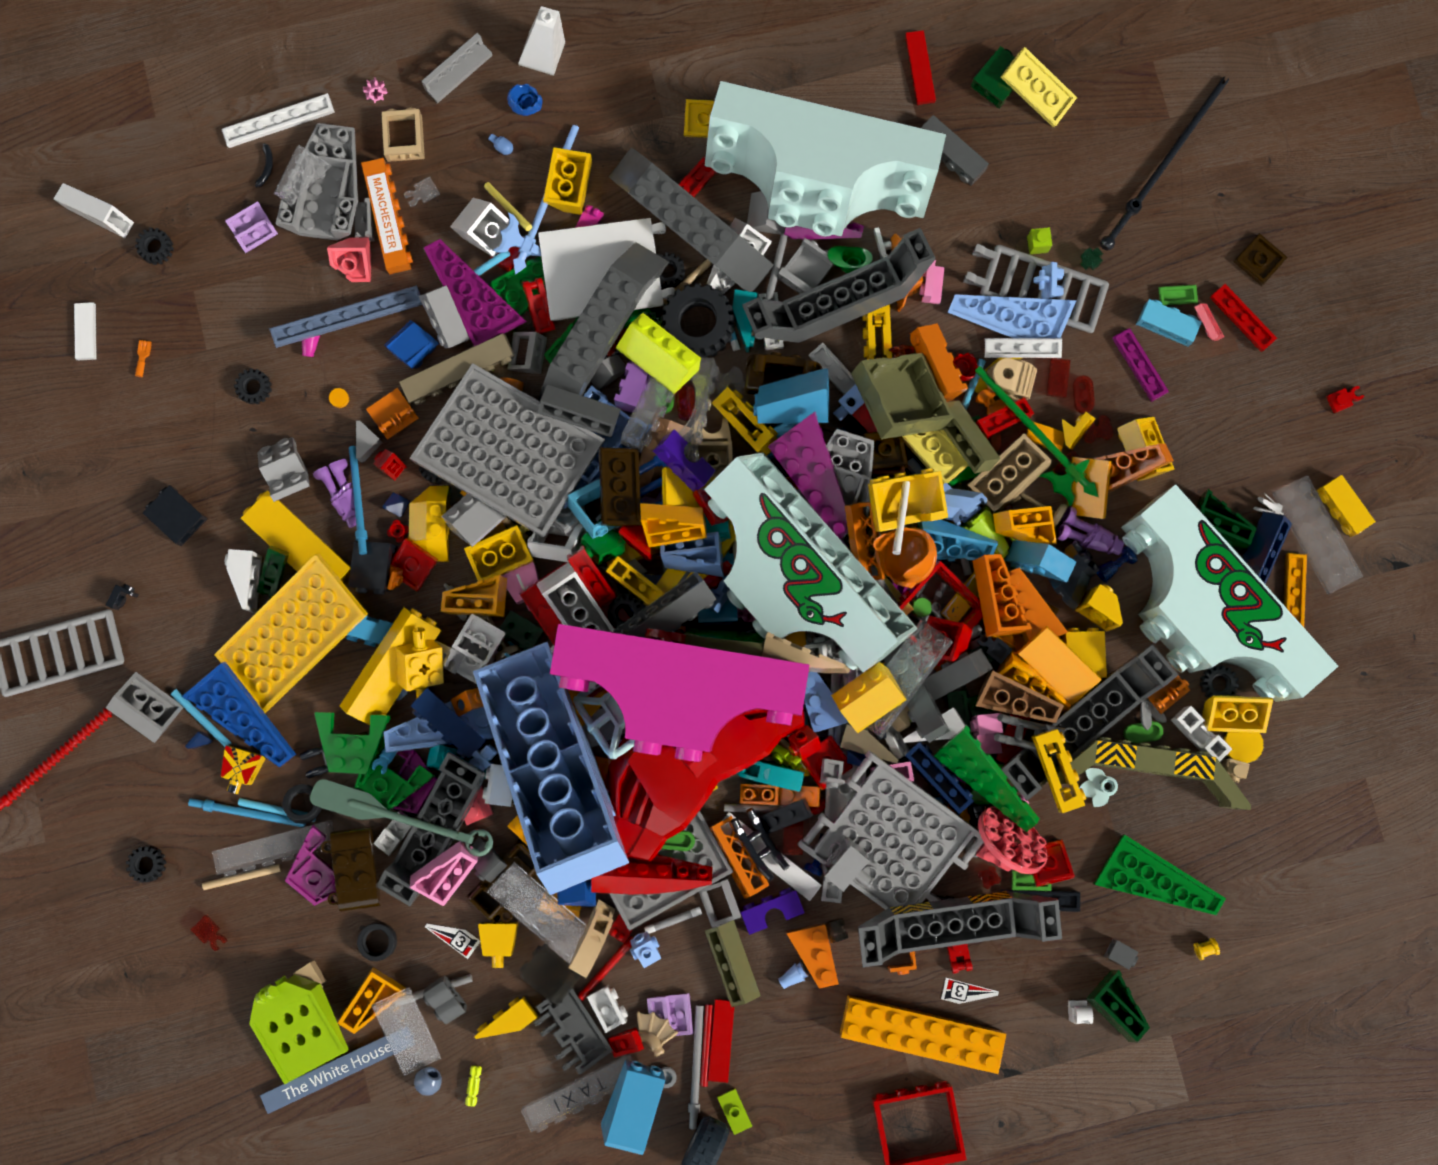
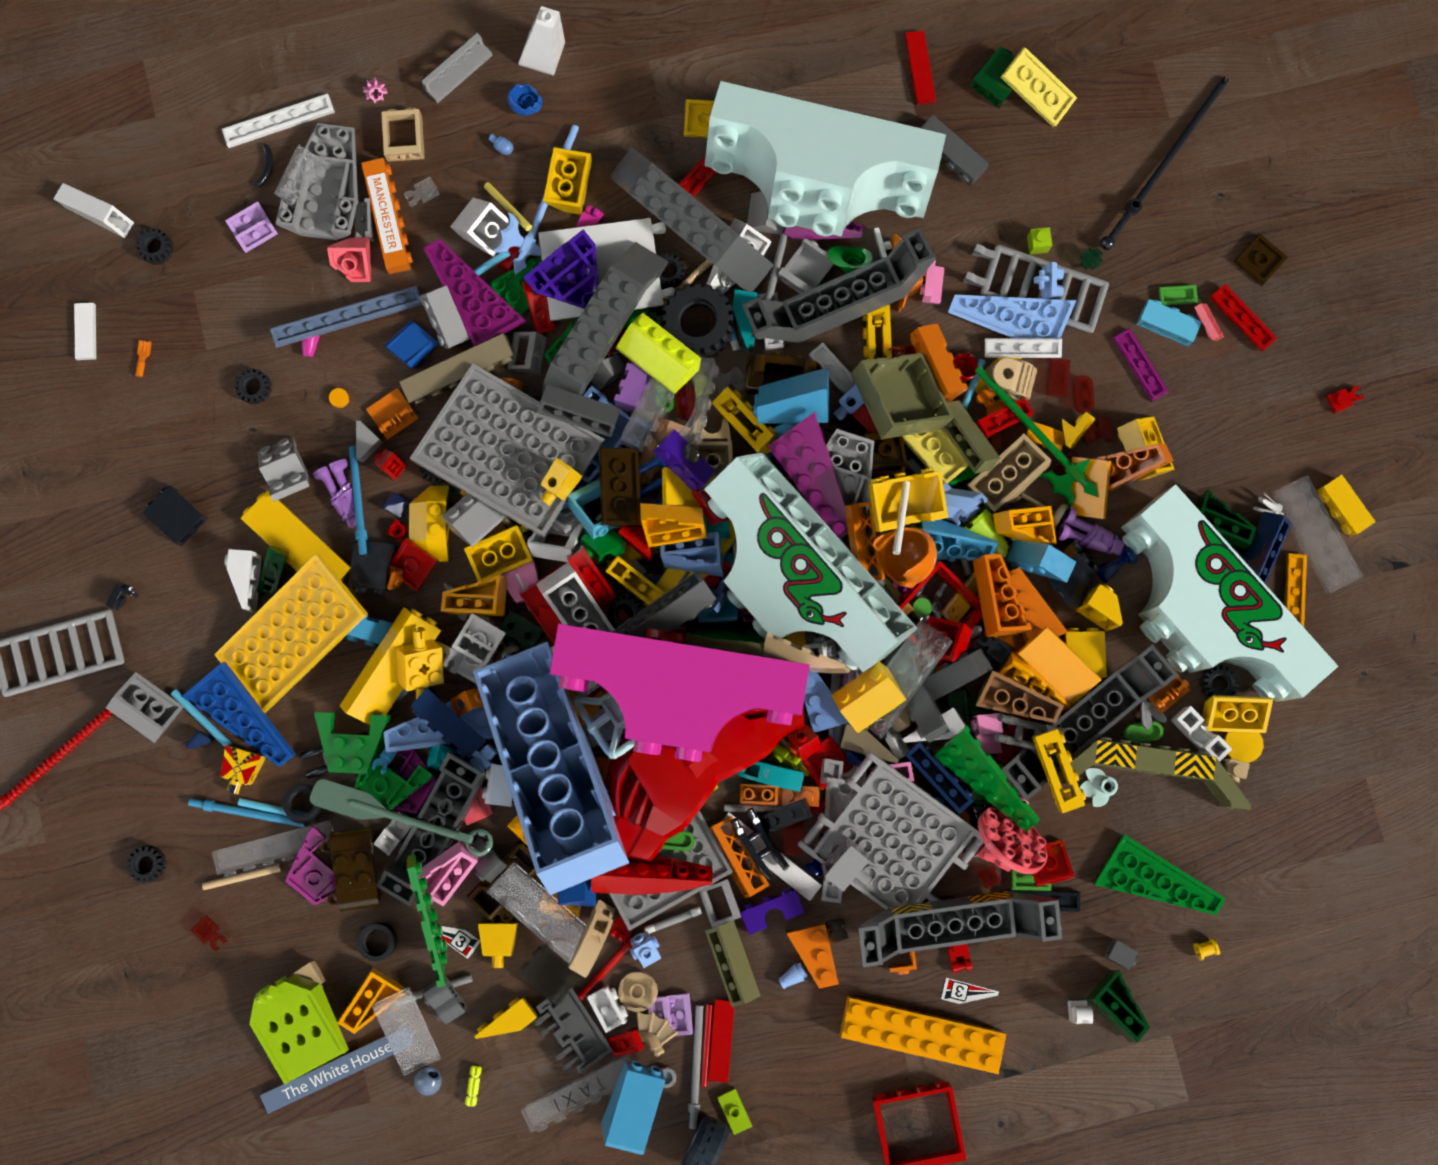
(431, 930): none -> green wing
(559, 481): none -> yellow torso
(568, 272): none -> dark purple wedge
(638, 991): none -> tan tile

